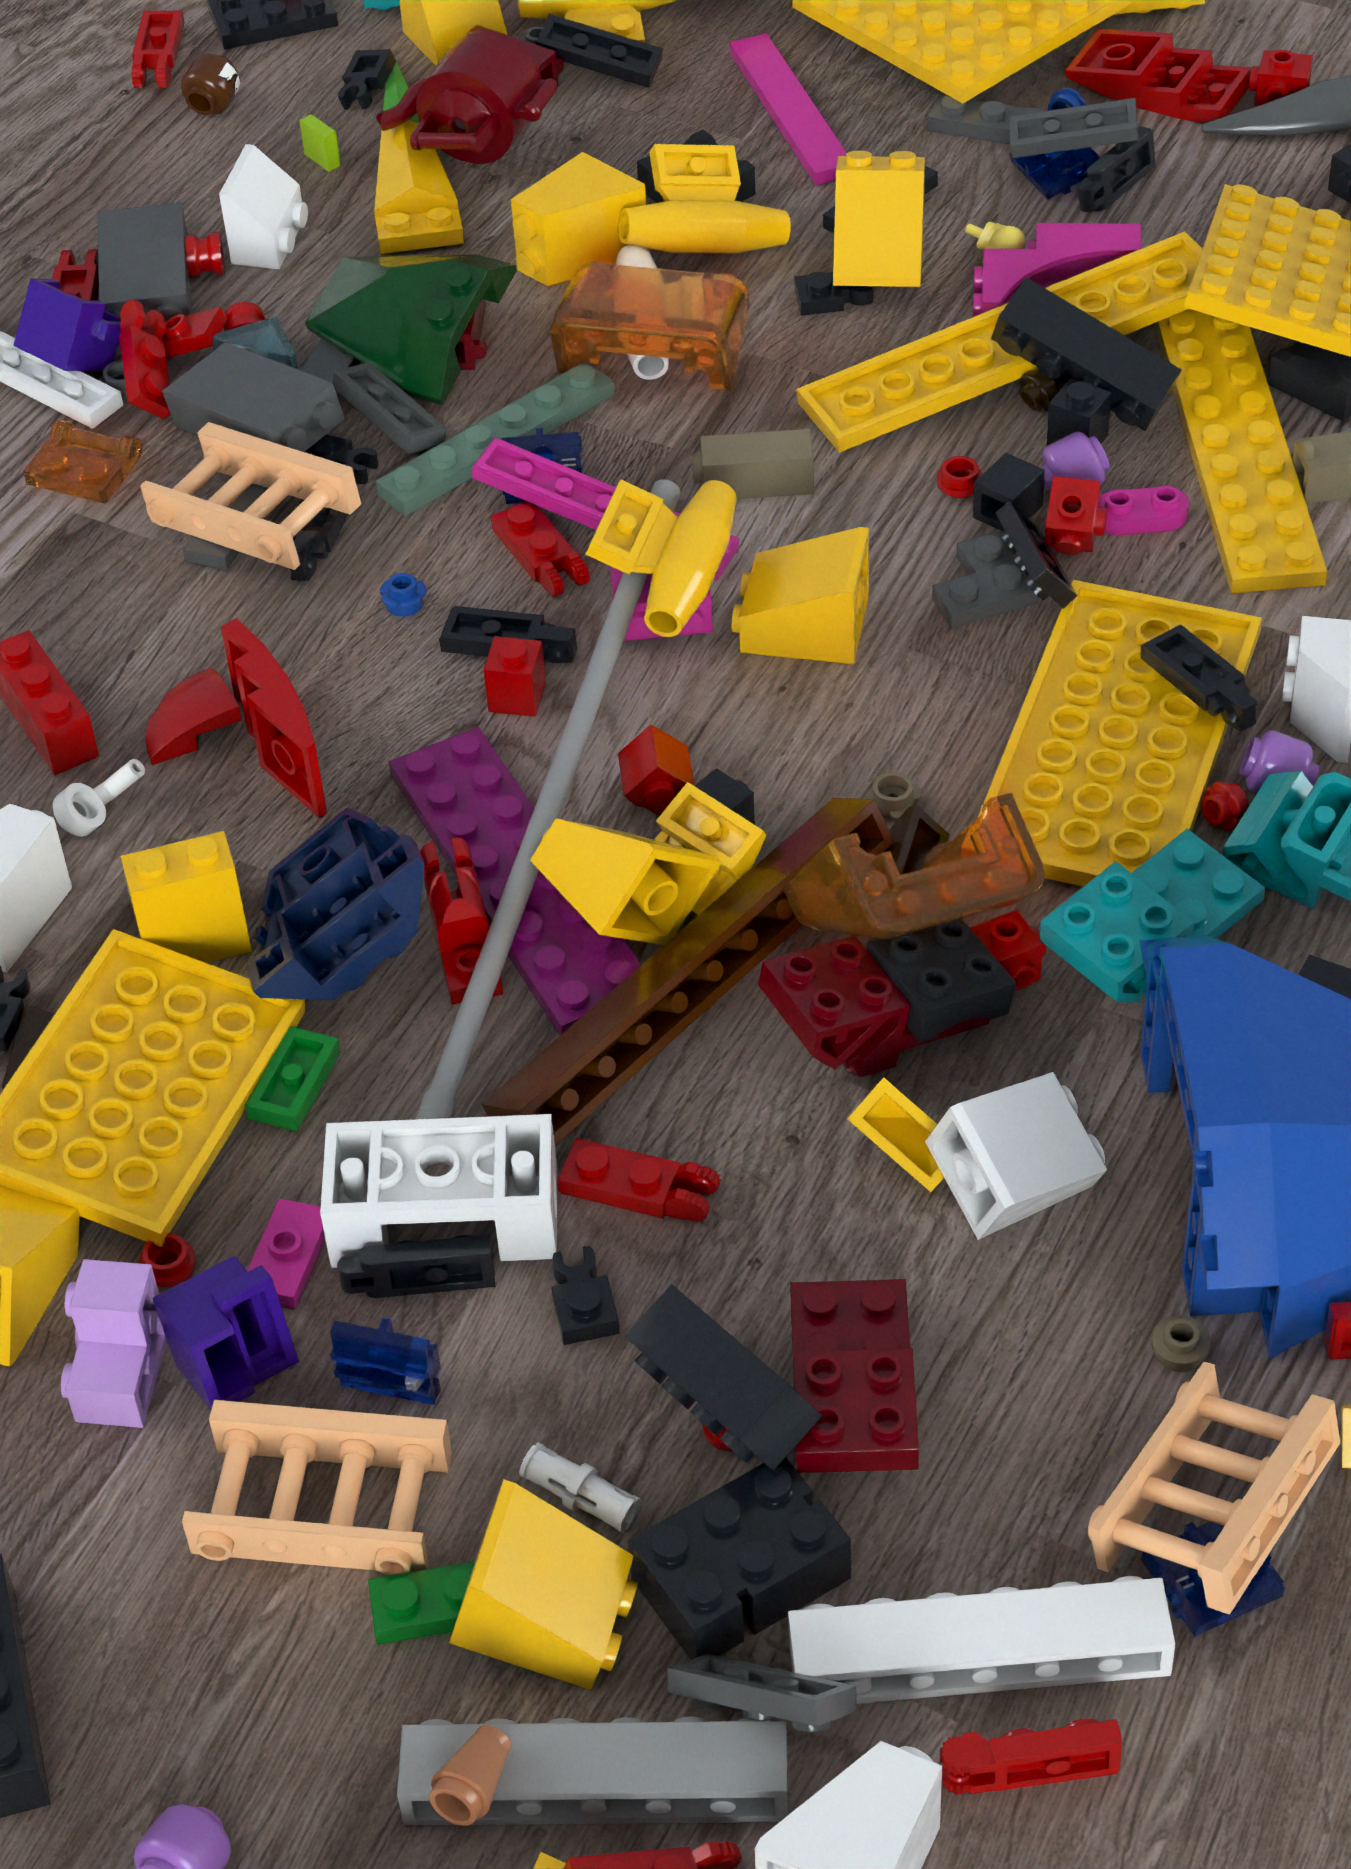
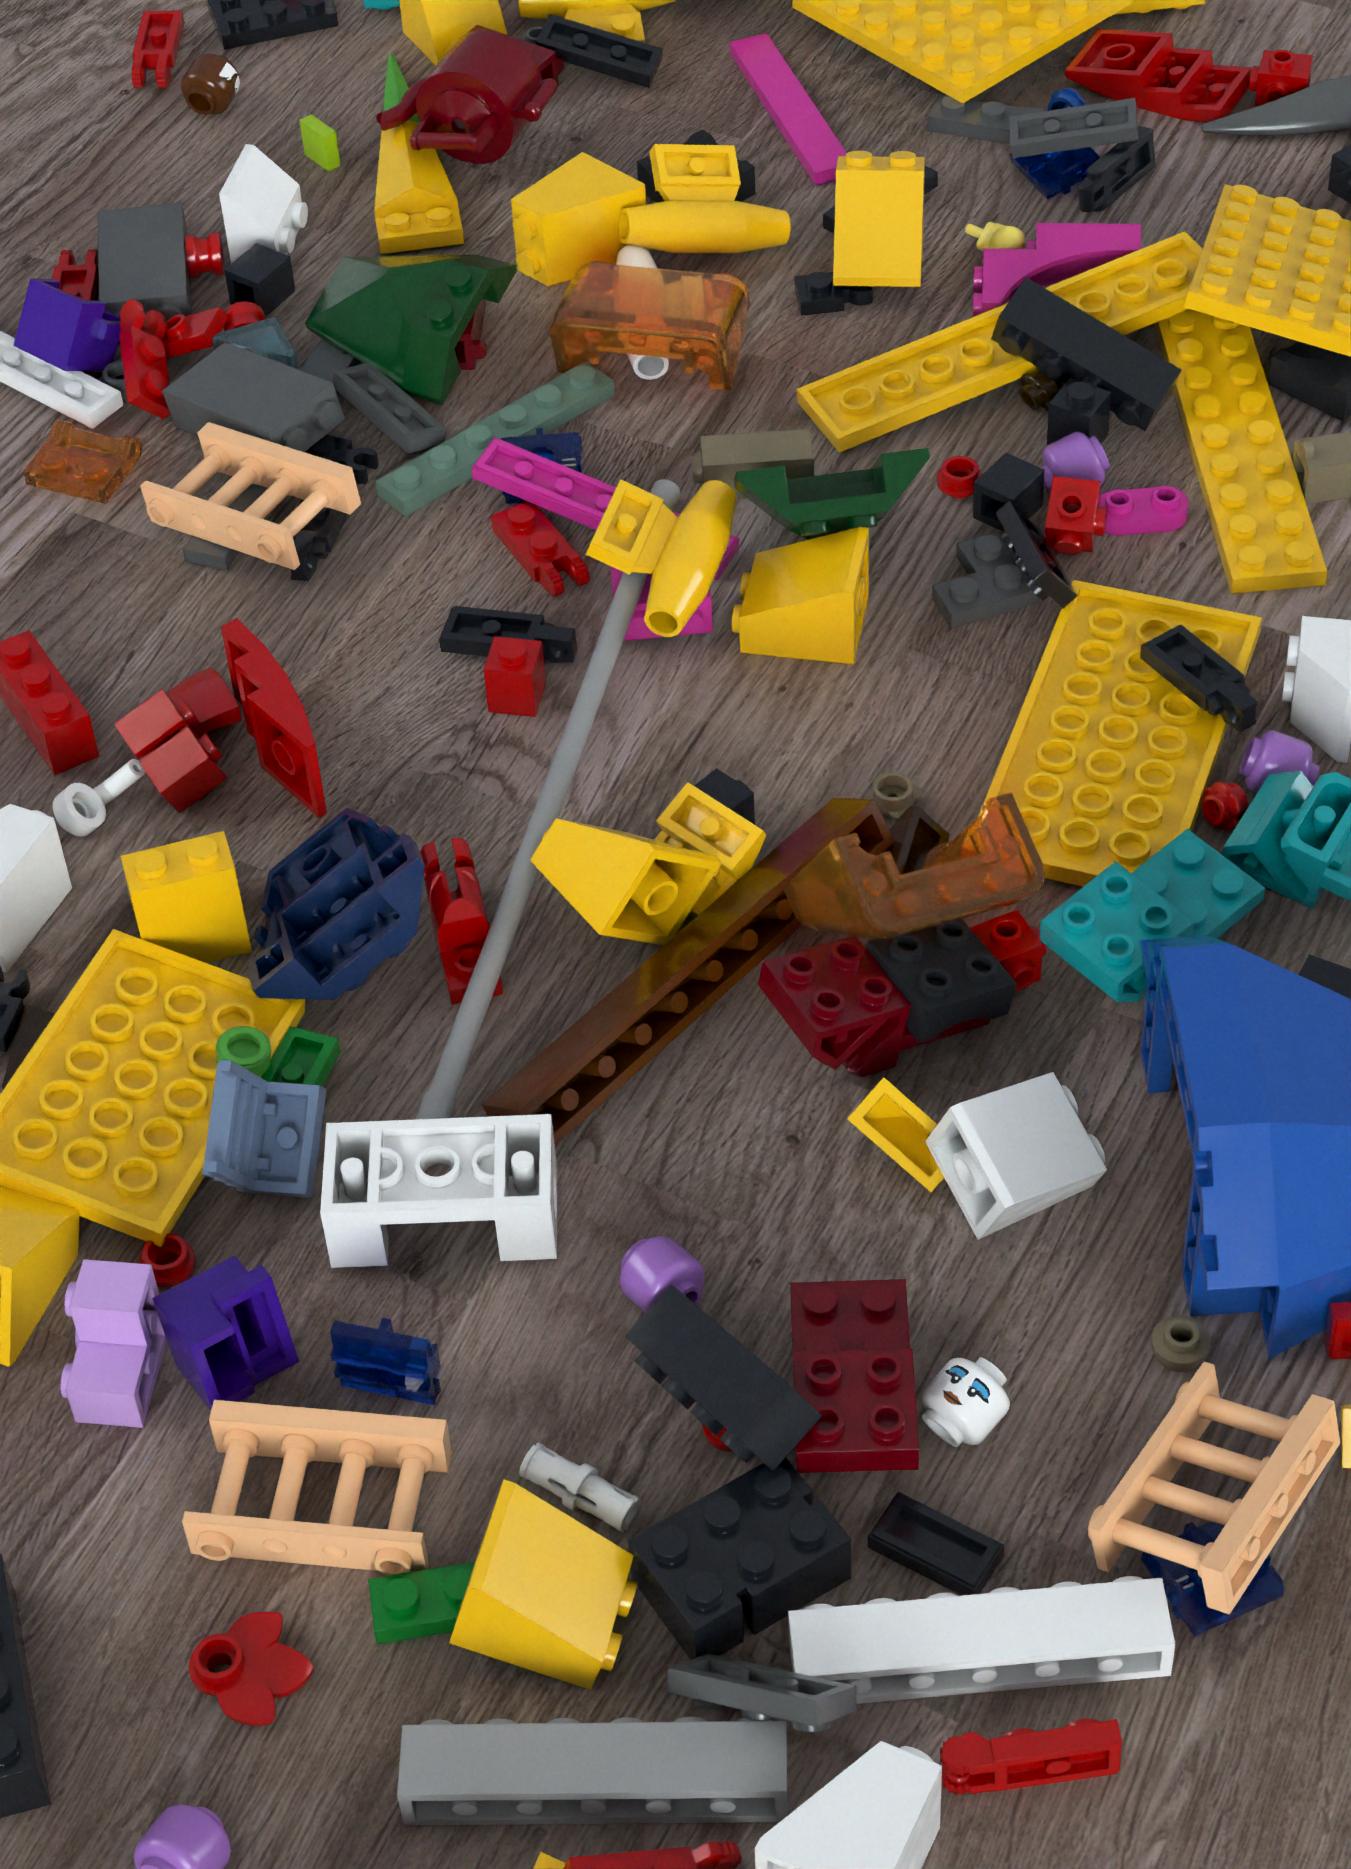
(171, 750): none -> red piece
(245, 1047): none -> bright green tile
(258, 1669): none -> red plate
(260, 278): none -> black brick
(263, 1133): none -> sand blue plate
(290, 1248): dark pink plate -> none
(365, 73): black plate -> none
(403, 594): blue plate -> none
(419, 1267): black hinge -> none
(469, 794): magenta plate -> none
(470, 1777): nougat cone -> none
(583, 1300): black plate -> none
(637, 1181): red hinge -> none
(654, 769): red brick -> none
(655, 1265): none -> medium lavender head
(832, 501): none -> dark green wedge
(935, 1546): none -> black tile
(965, 1401): none -> white head

